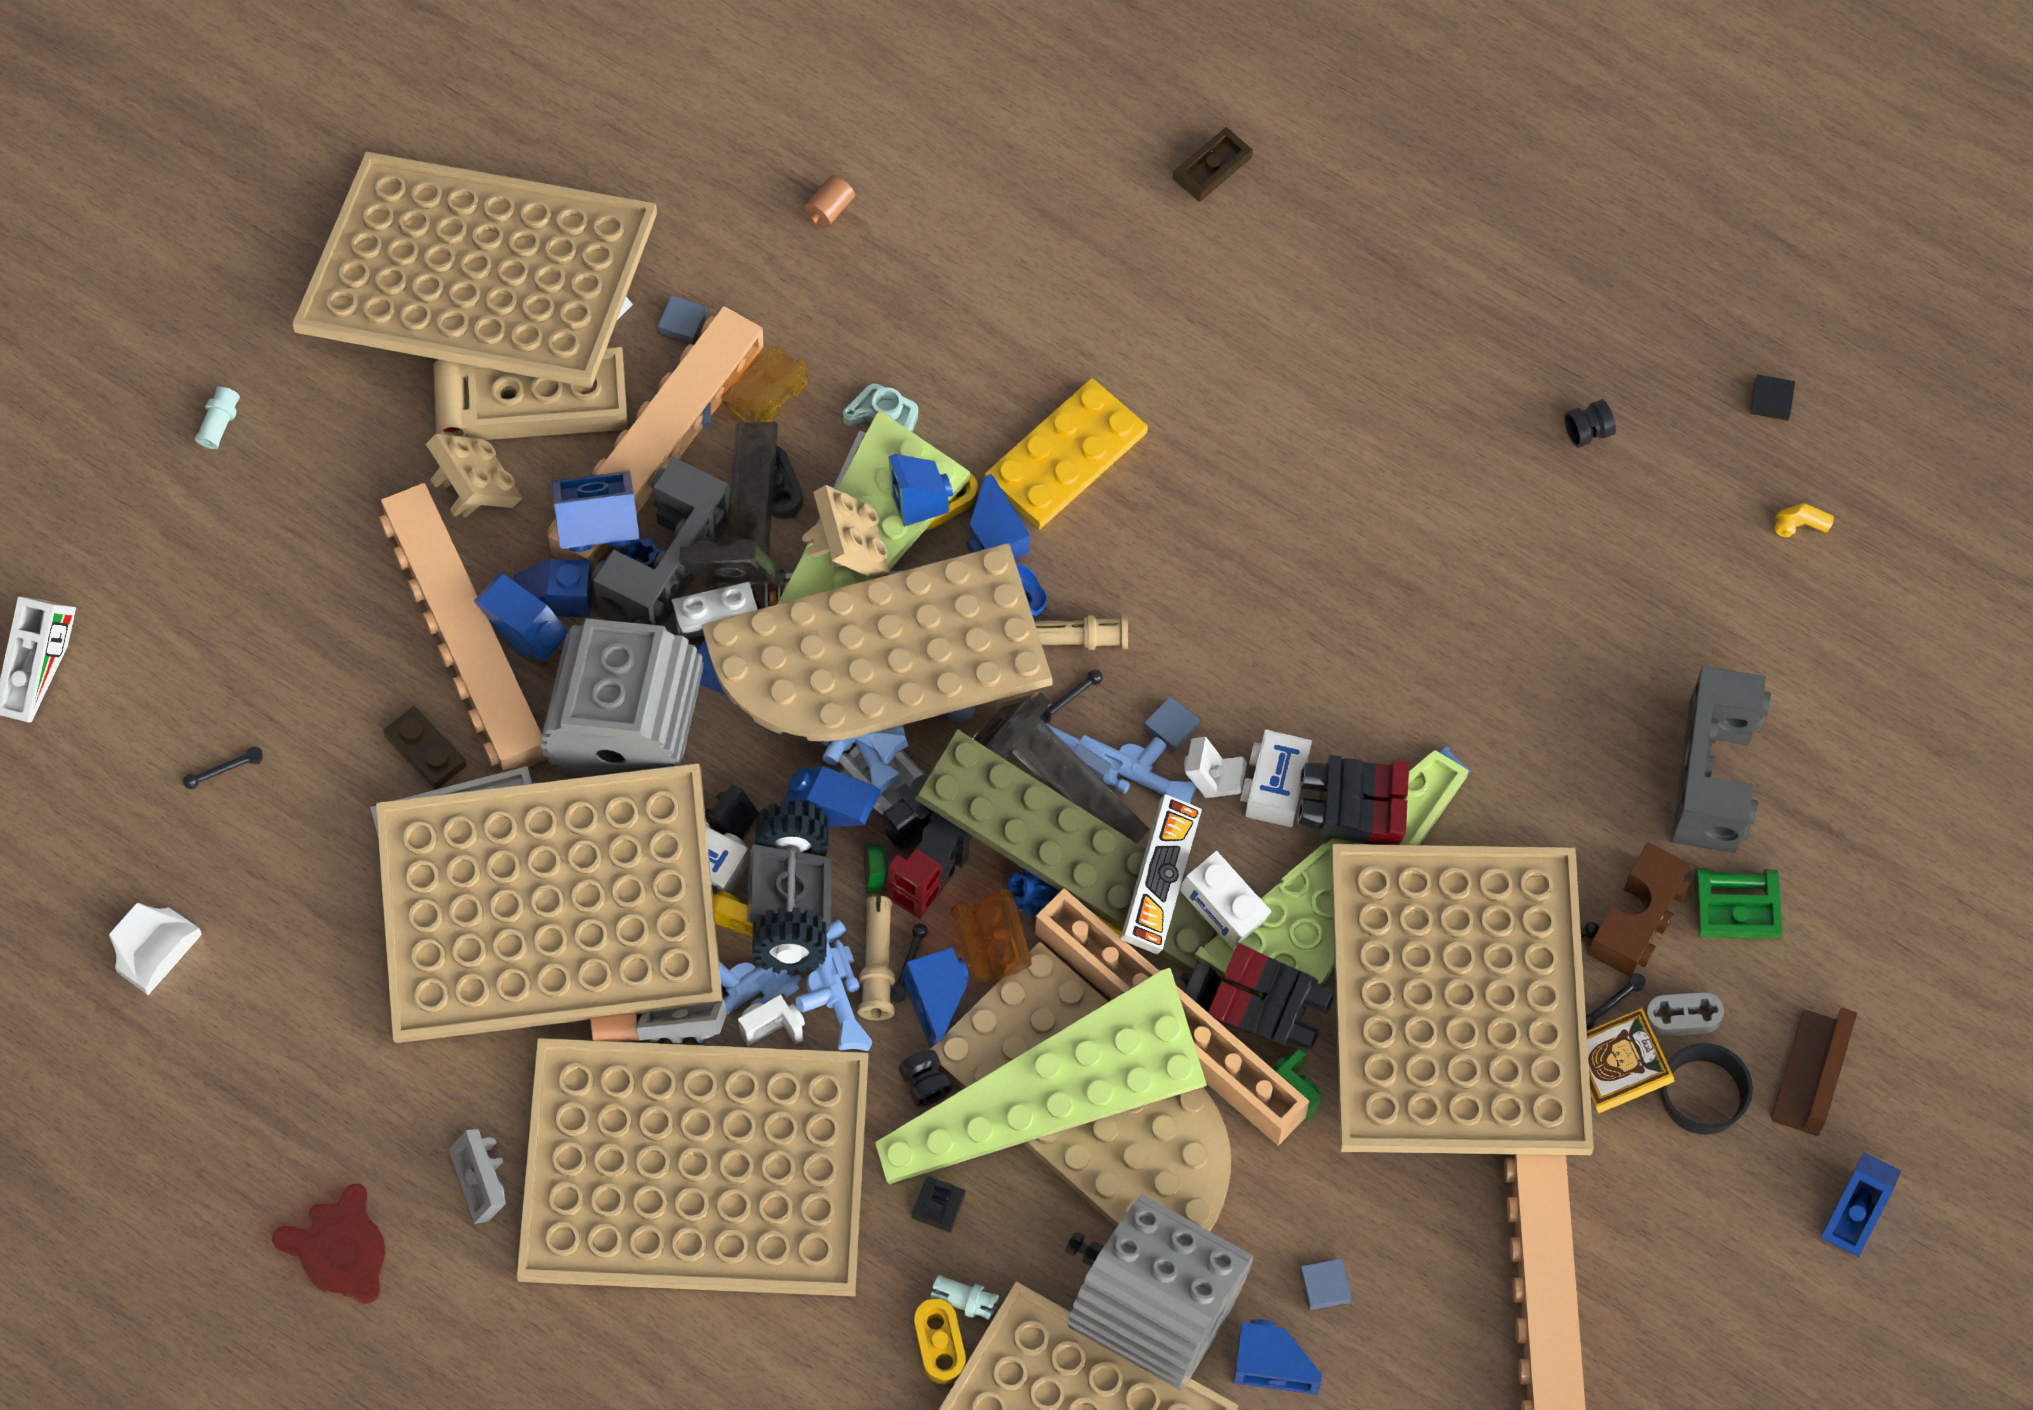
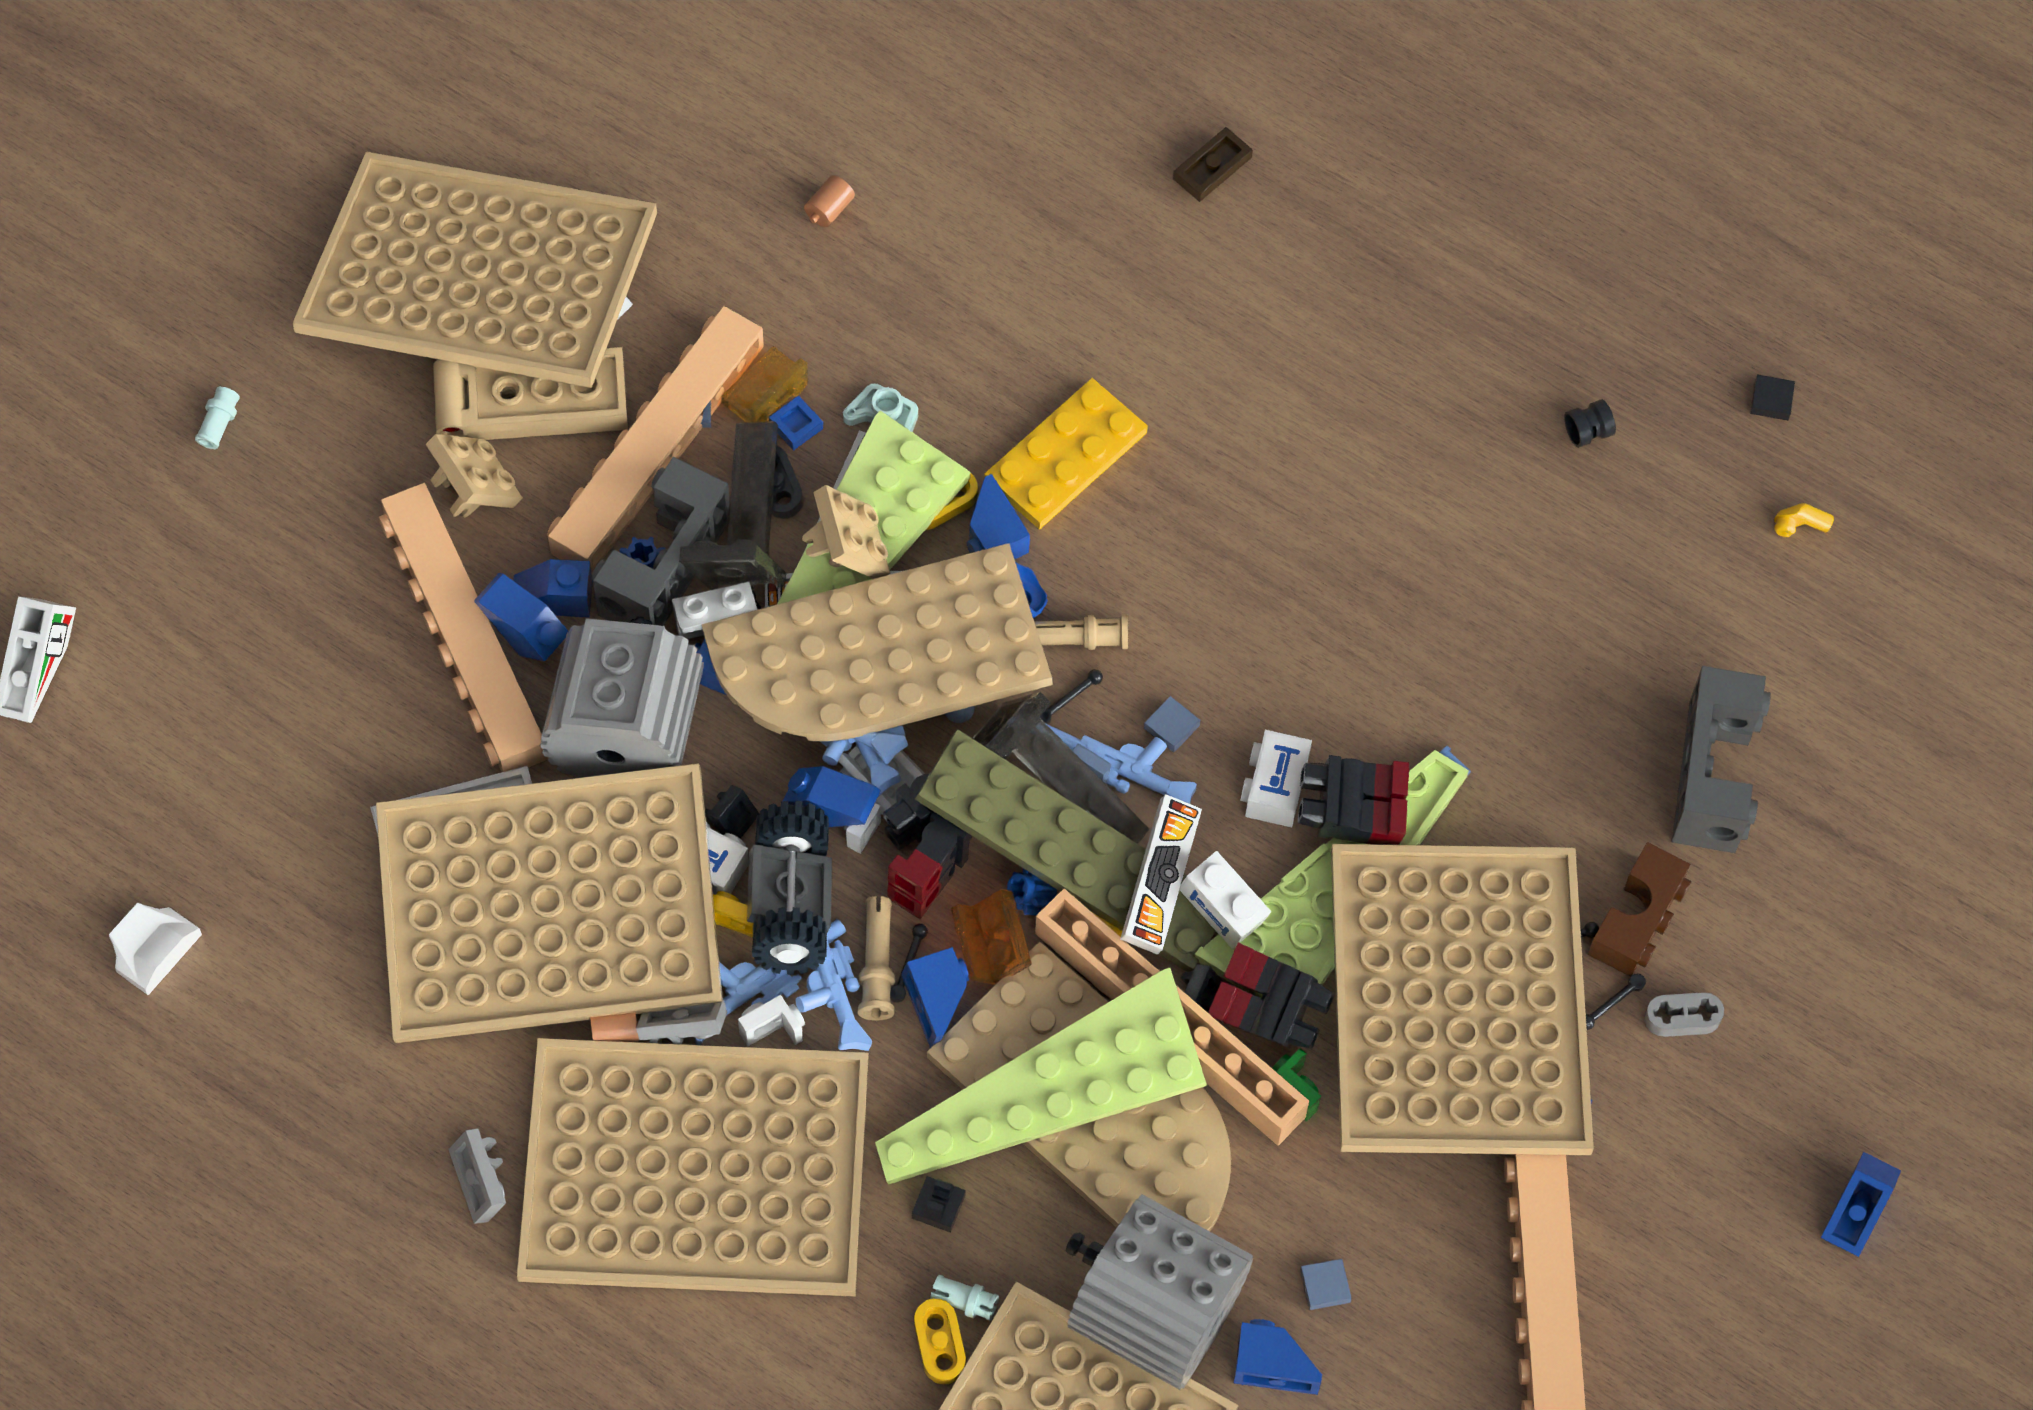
(253, 756): black hinge -> none
(341, 1247): clear red tile -> none
(425, 748): dark brown plate -> none
(595, 511): slope -> none
(682, 320): sand blue tile -> none
(796, 422): none -> blue plate
(859, 835): none -> white plate
(874, 868): green tile -> none
(918, 488): blue slope -> none
(925, 1077): black wheel -> none
(1211, 773): white bracket -> none
(1625, 1061): tile -> none
(1727, 1060): black tyre -> none
(1738, 914): green plate -> none
(1813, 1070): reddish brown panel -> none

